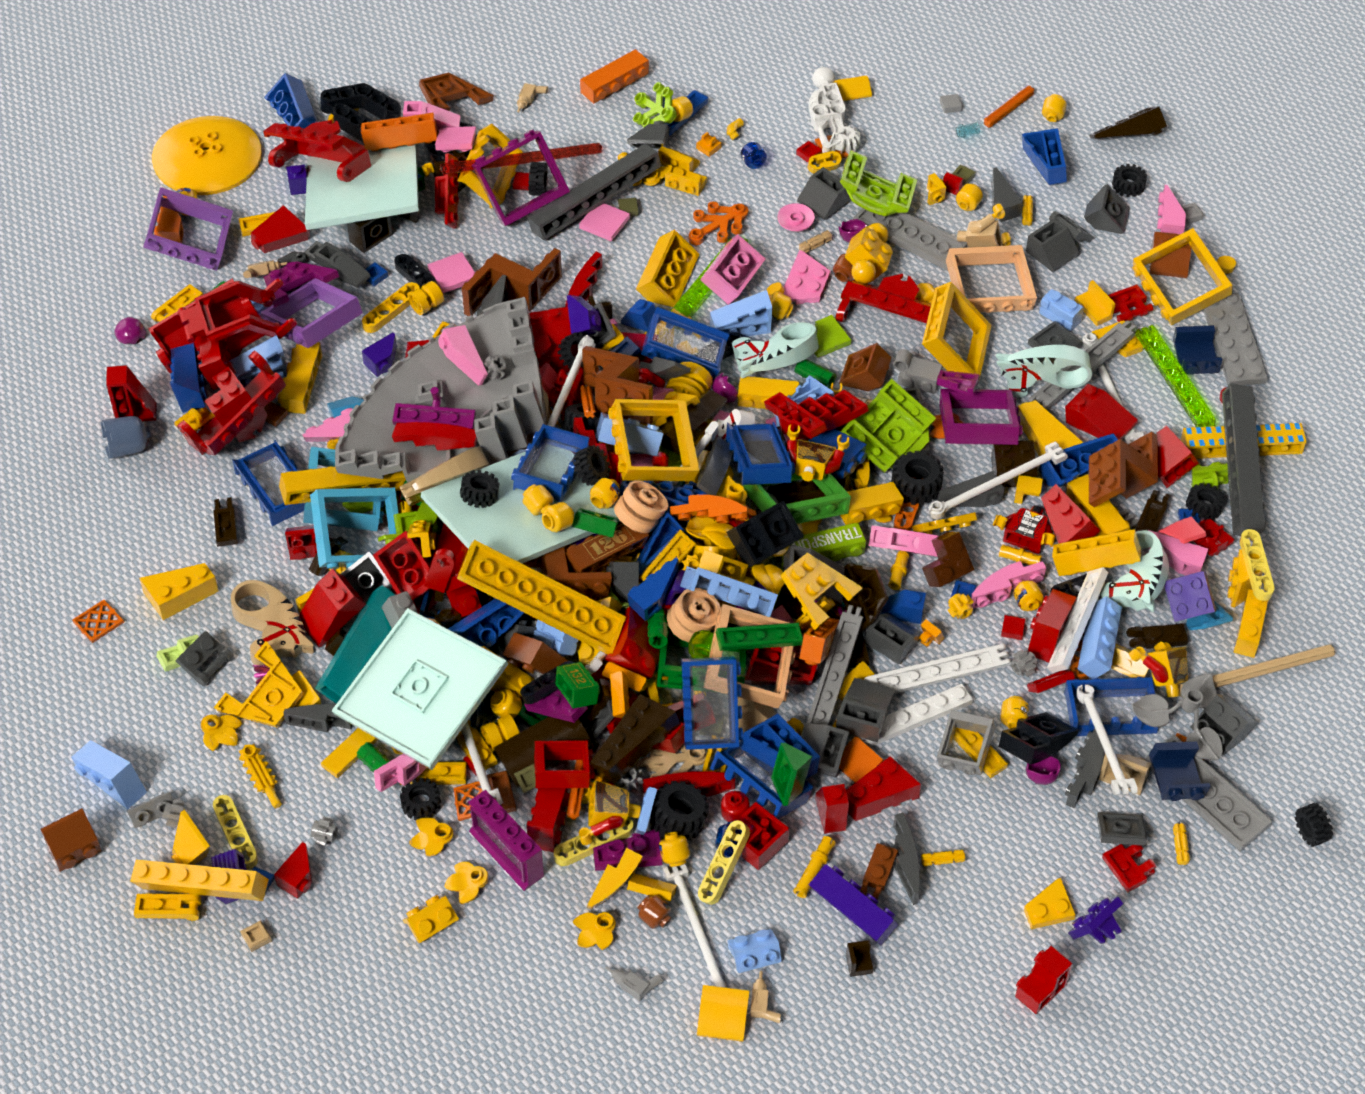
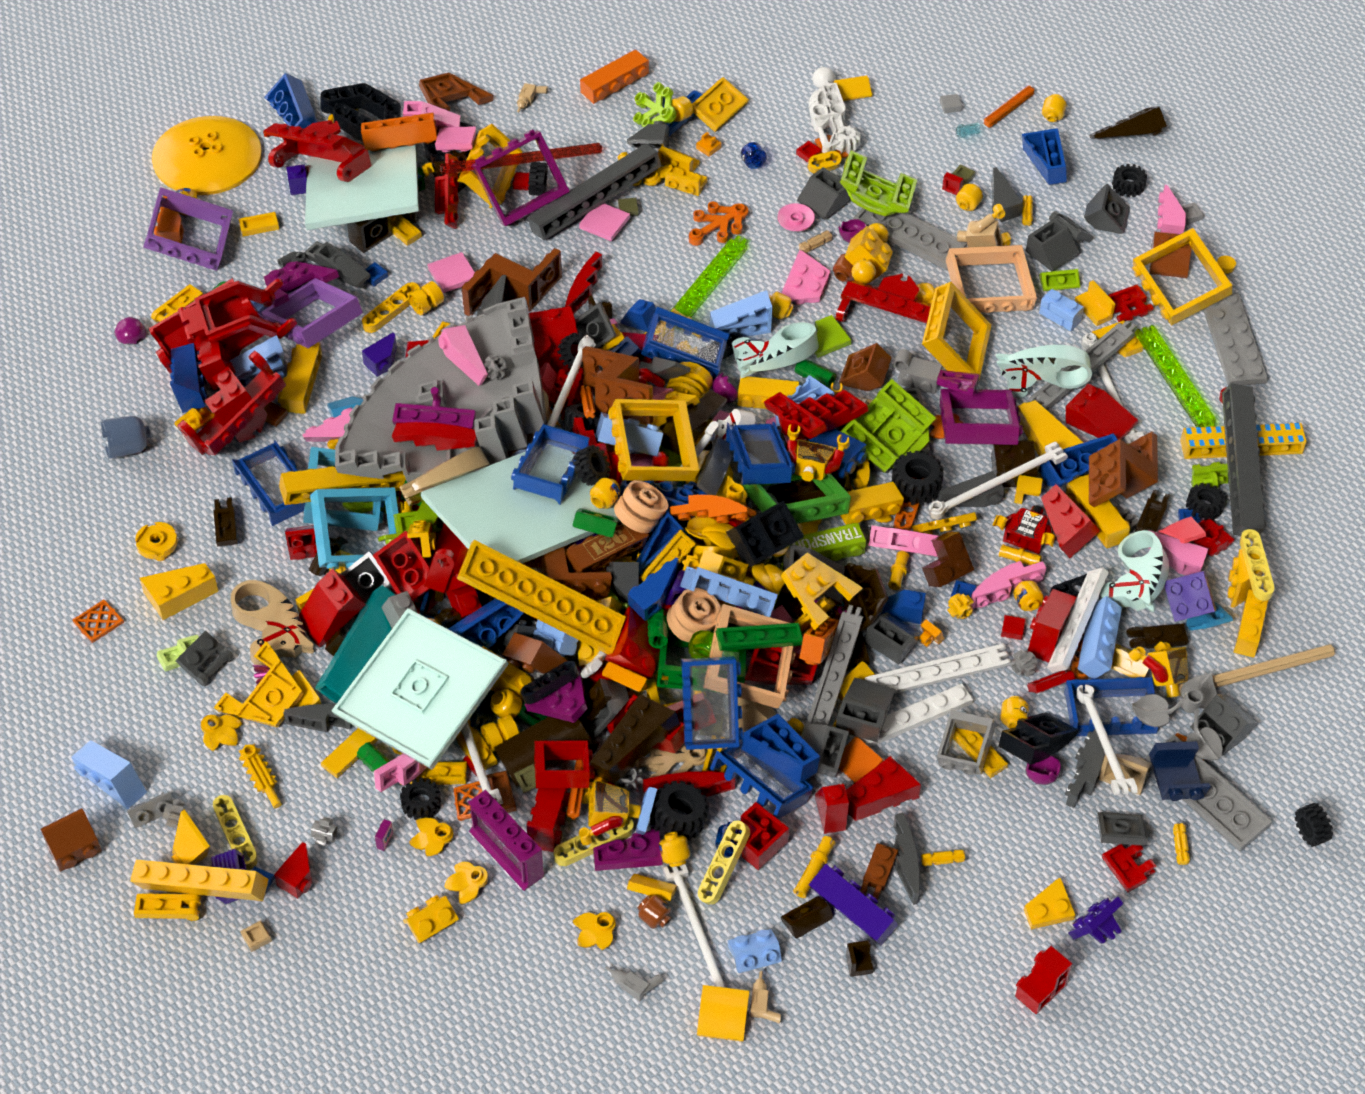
(129, 395): red wedge -> none
(159, 550): none -> yellow plate
(262, 268): tan piece -> none
(279, 231): red slope -> none
(384, 835): none -> magenta tile
(404, 229): none -> yellow tile
(412, 266): black beam -> none
(479, 480): black tyre -> none
(537, 499): yellow head -> none
(558, 517): yellow head -> none
(577, 685): green brick -> none
(583, 316): dark purple slope -> none
(615, 878): yellow slope -> none
(619, 694): light orange slope -> none
(667, 270): yellow slope -> none
(719, 104): none -> yellow tile
(732, 269): bright pink brick -> none
(733, 127): yellow arm -> none
(734, 805): red head -> none
(775, 287): yellow tile -> none
(790, 772): green slope -> none
(807, 917): none -> dark brown slope
(936, 189): yellow bracket -> none
(1054, 335): dark grey plate -> none
(1060, 280): none -> lime slope
(1096, 552): yellow brick -> none
(1173, 457): red slope -> none
(1196, 349): dark blue panel -> none

